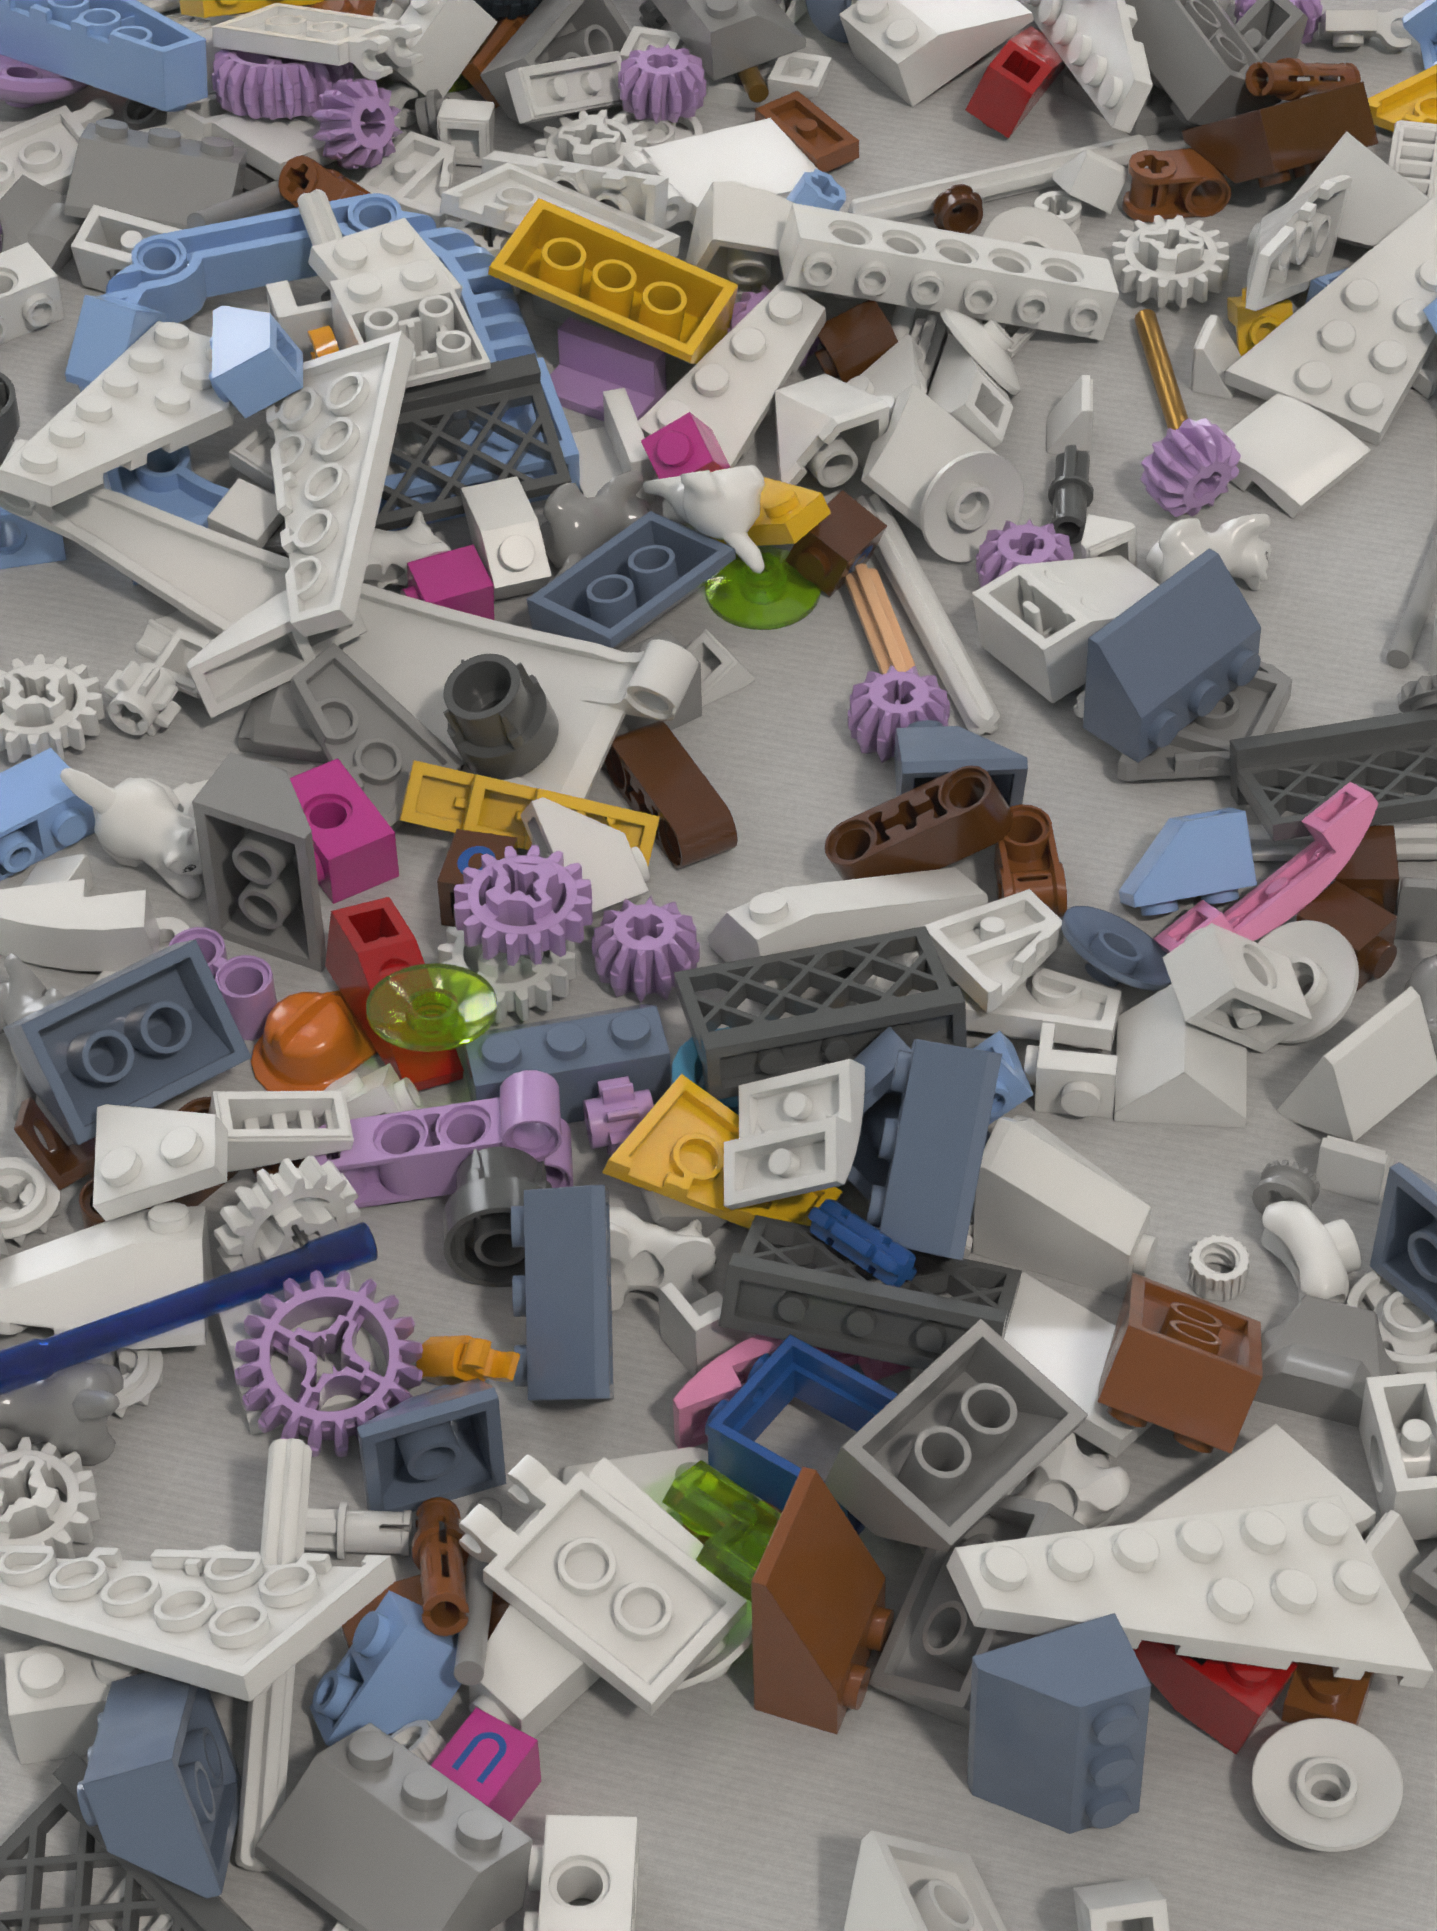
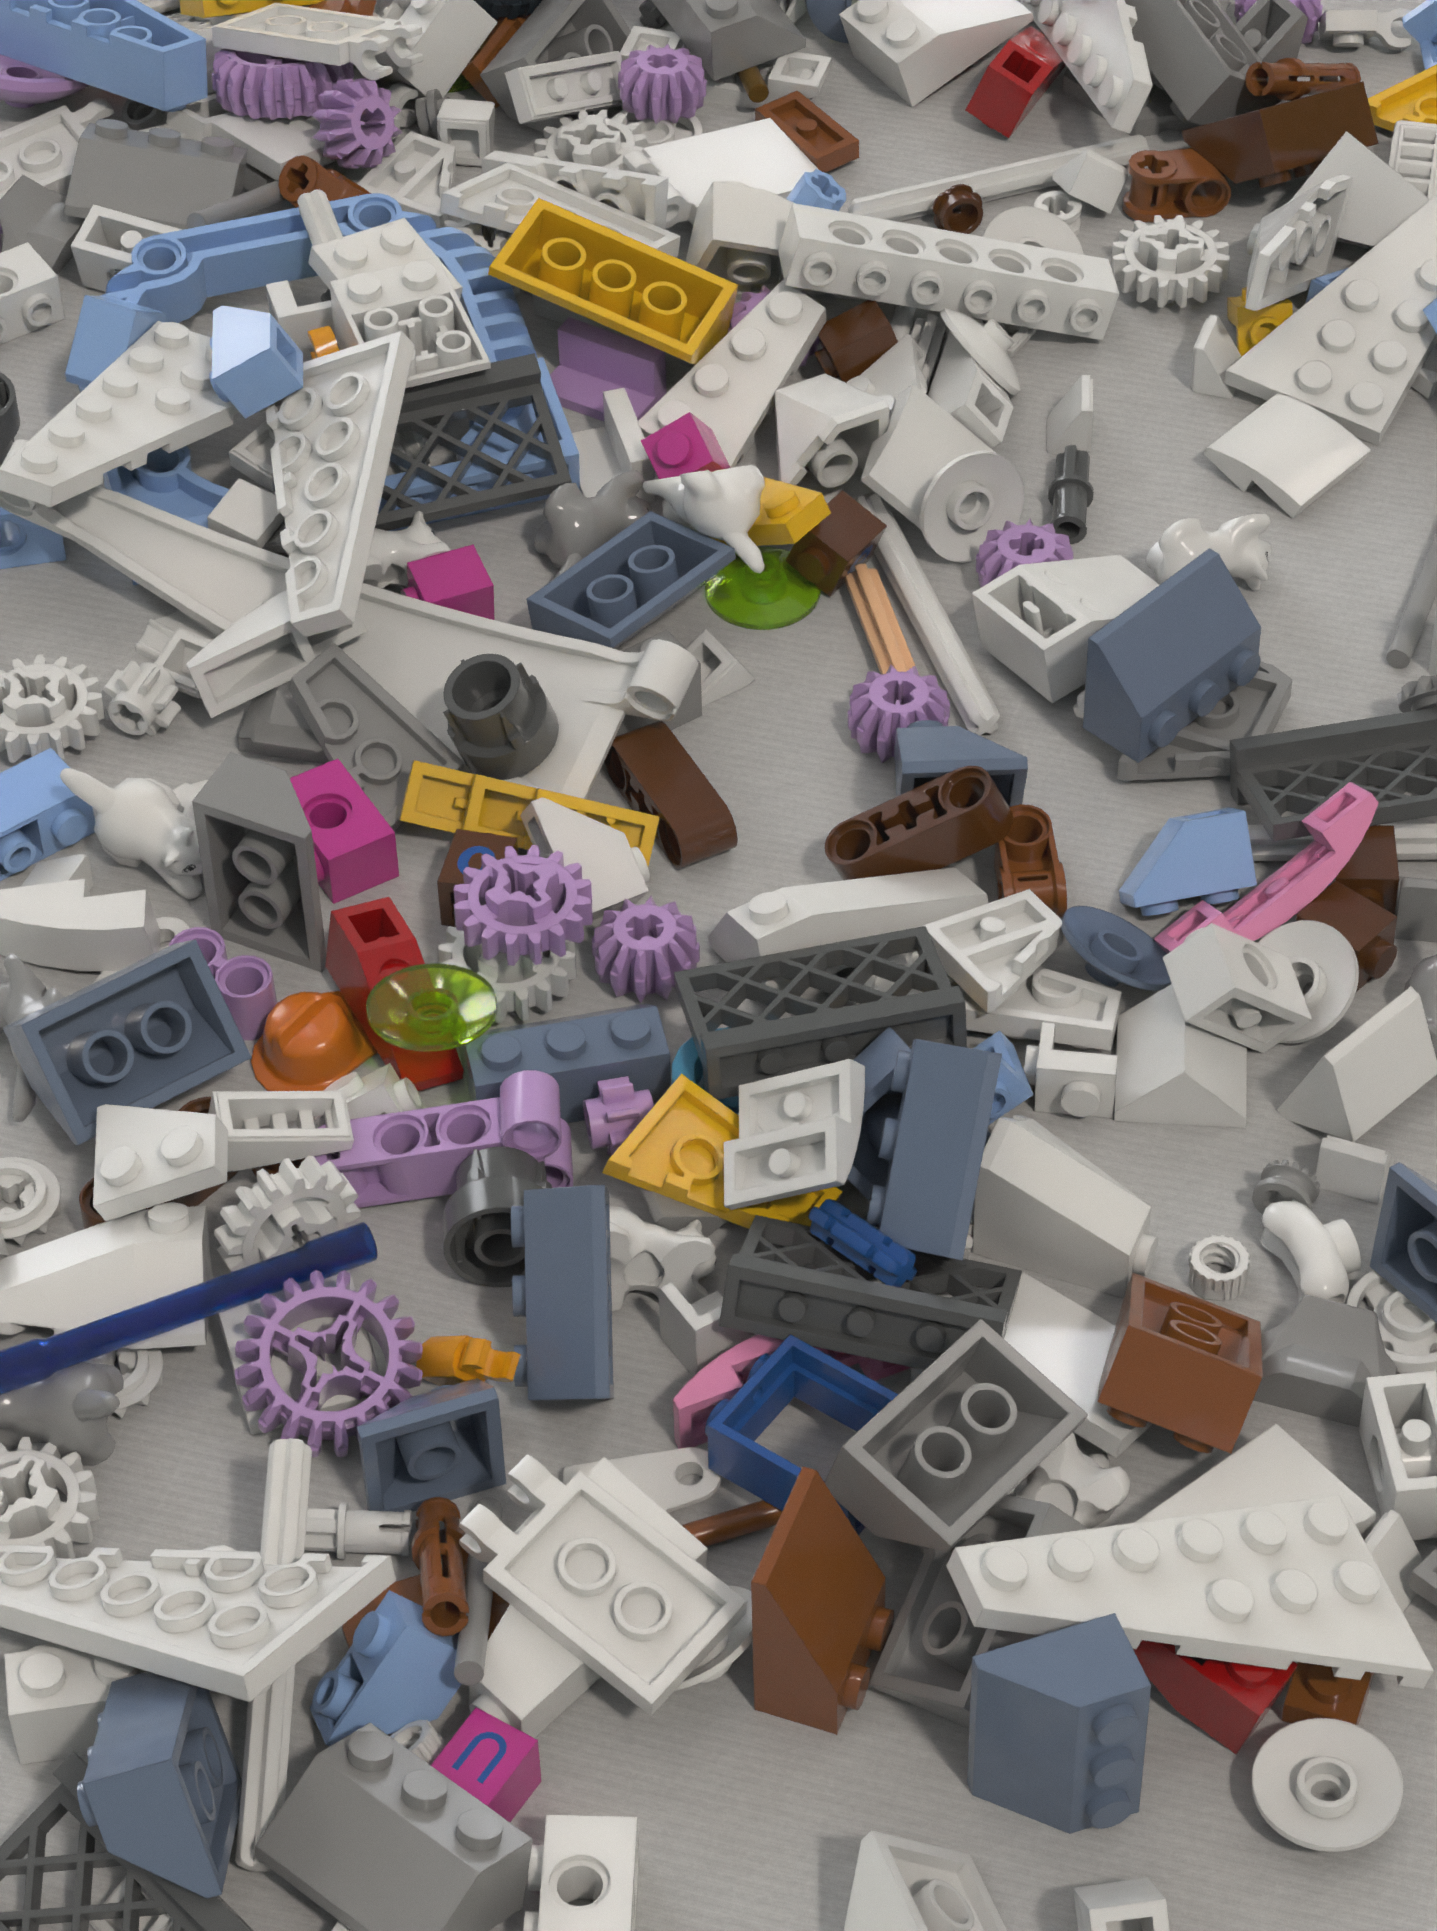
(60, 1162): reddish brown bracket -> none
(506, 537): white slope -> none
(732, 1519): clear neon green plate -> none
(1109, 538): white slope -> none
(1160, 368): pearl gold bar -> none
(1190, 467): lavender gear -> none

